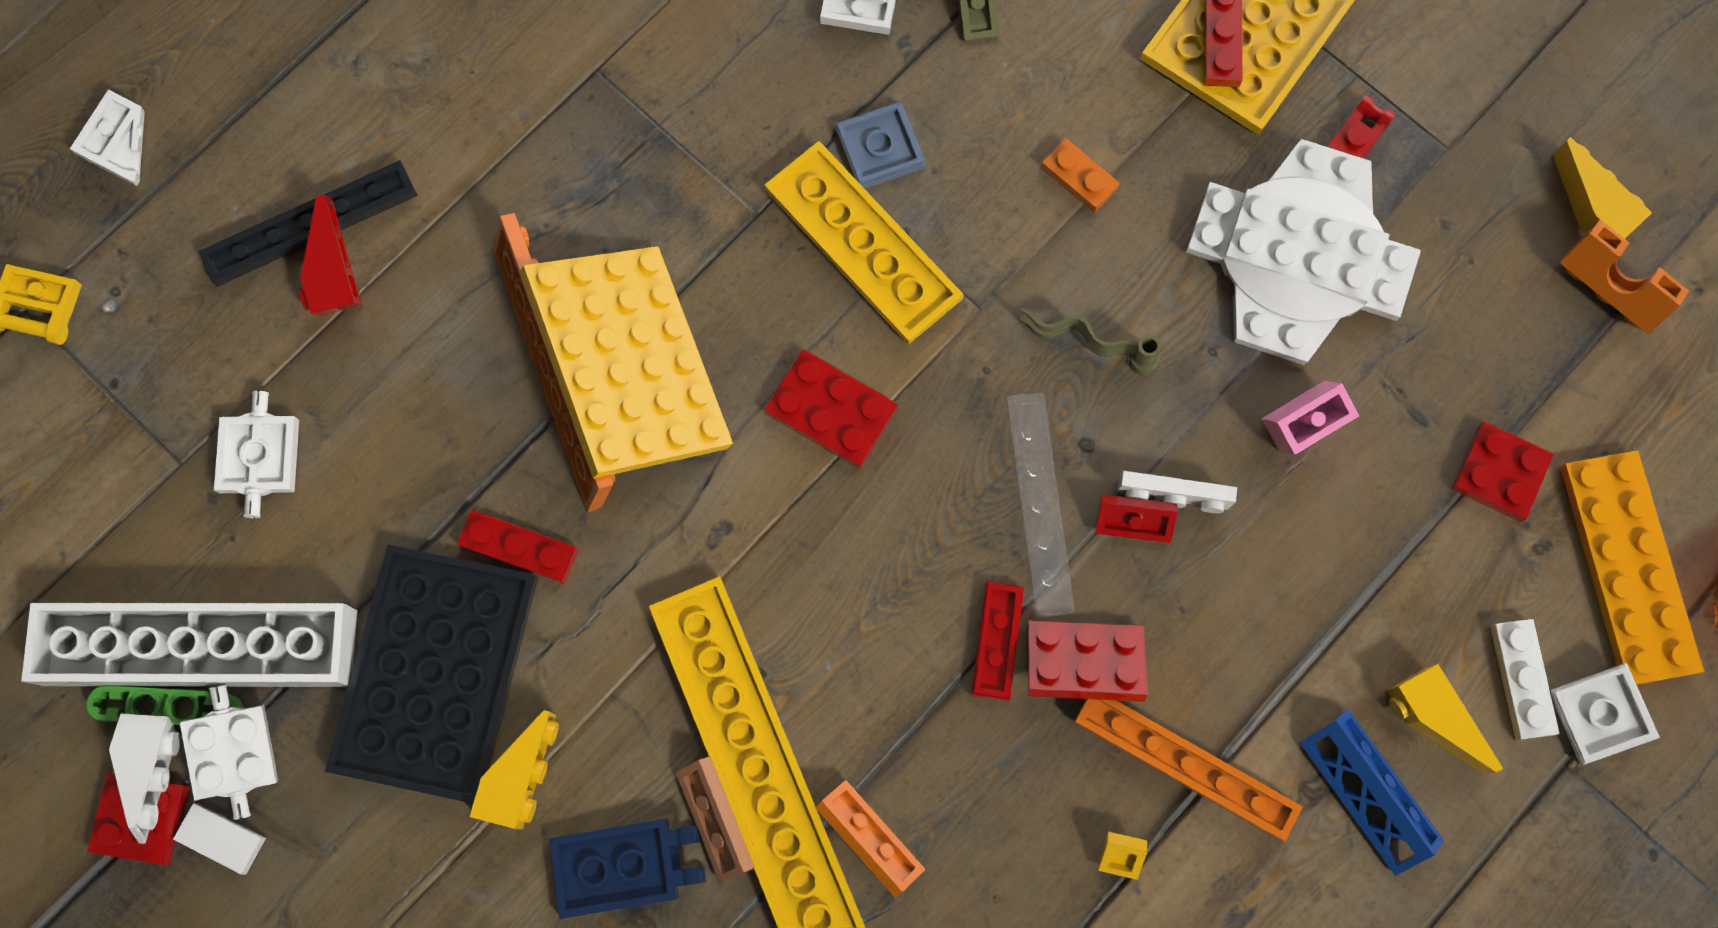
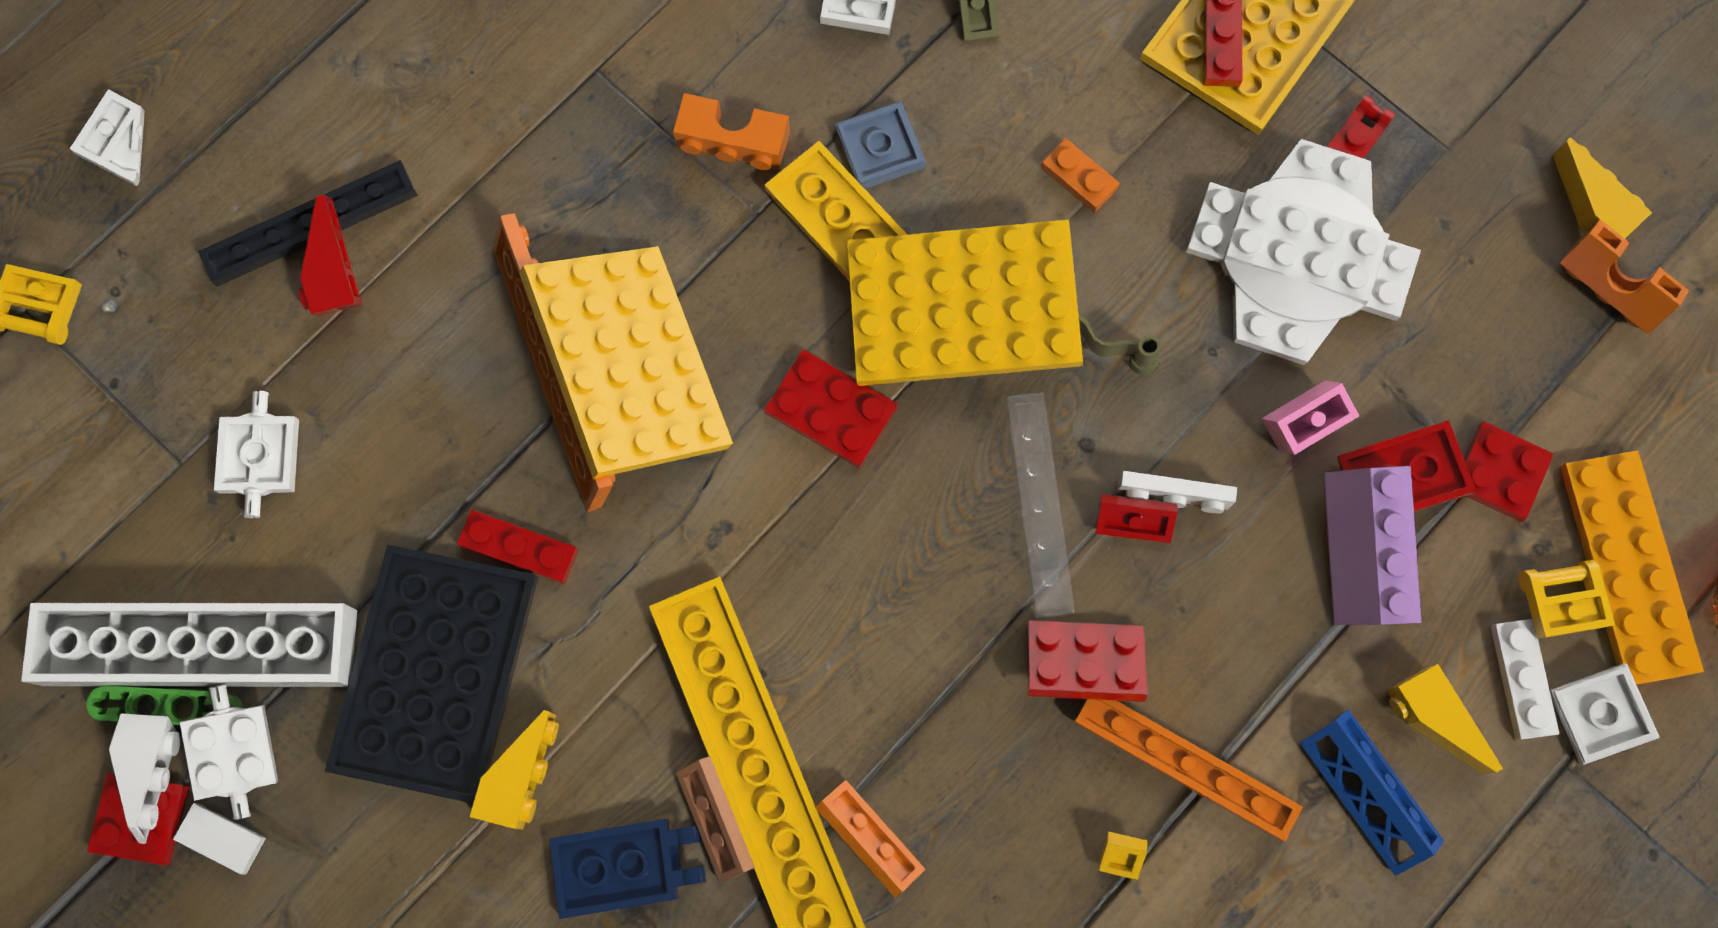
(759, 143): none -> orange arch
(964, 303): none -> yellow plate
(997, 641): red tile -> none
(1372, 546): none -> lavender slope
(1434, 458): none -> red plate
(1569, 611): none -> yellow plate

